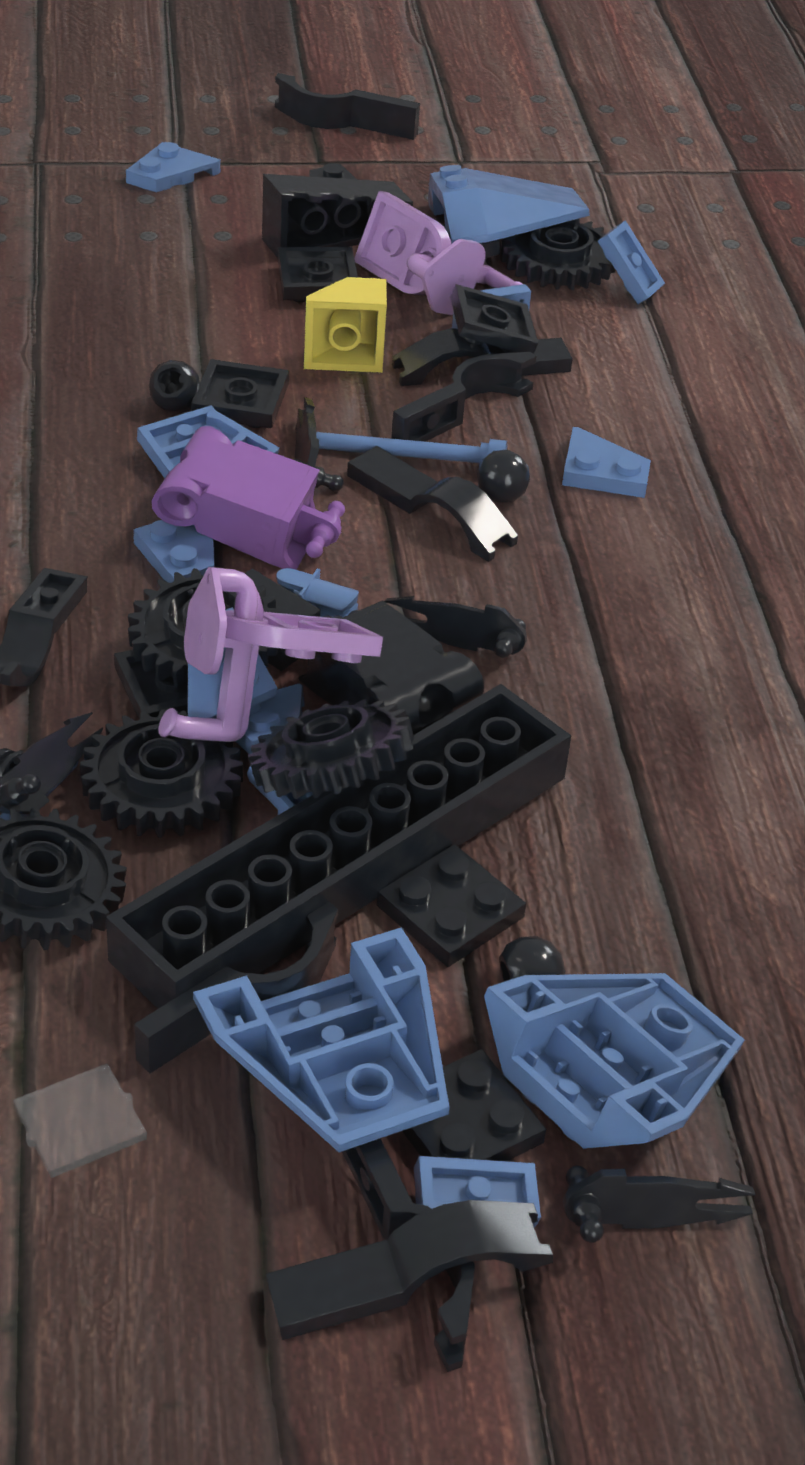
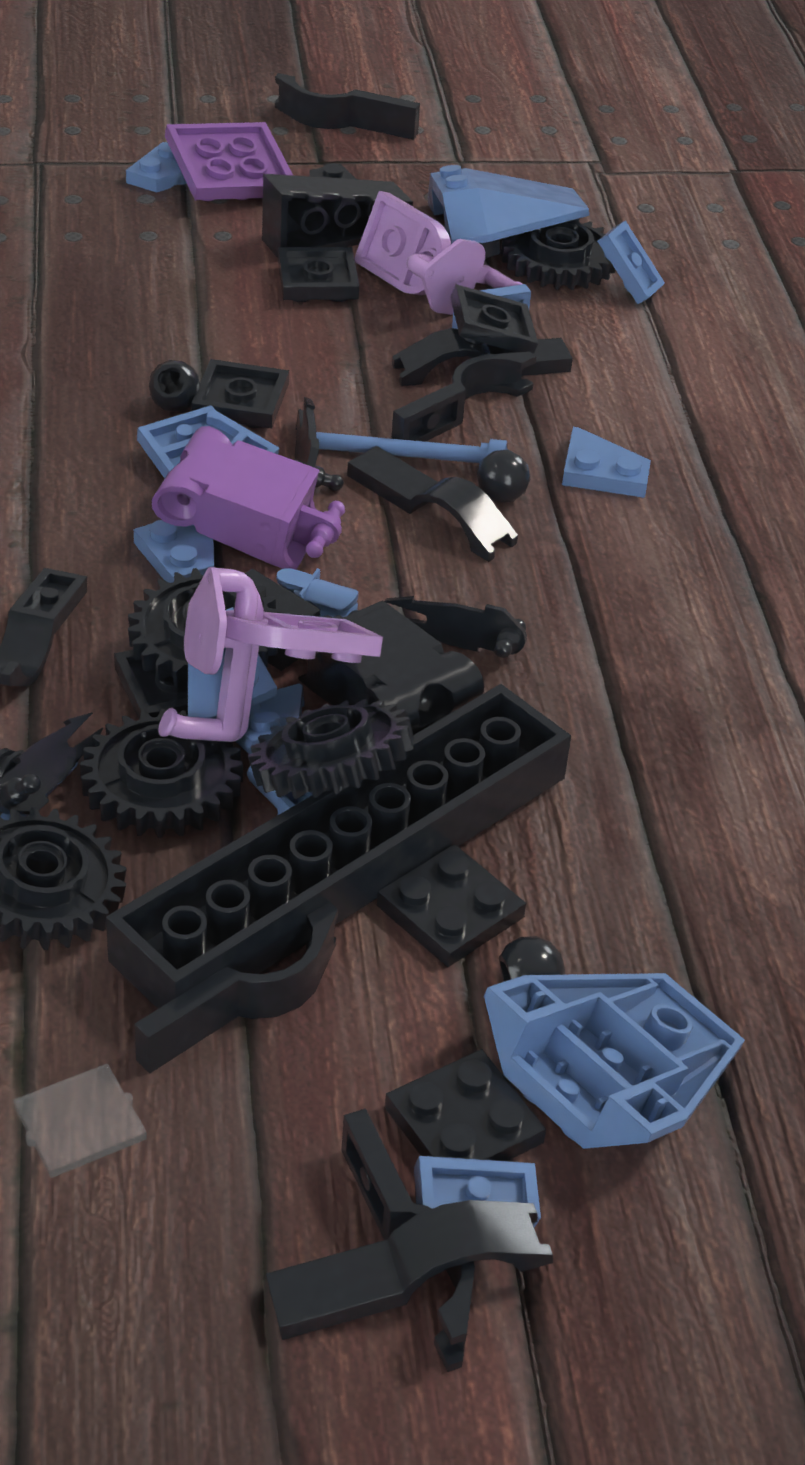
(225, 158): none -> medium lavender plate
(344, 1053): medium blue wedge -> none
(346, 326): light yellow slope -> none
(646, 1201): black piece -> none

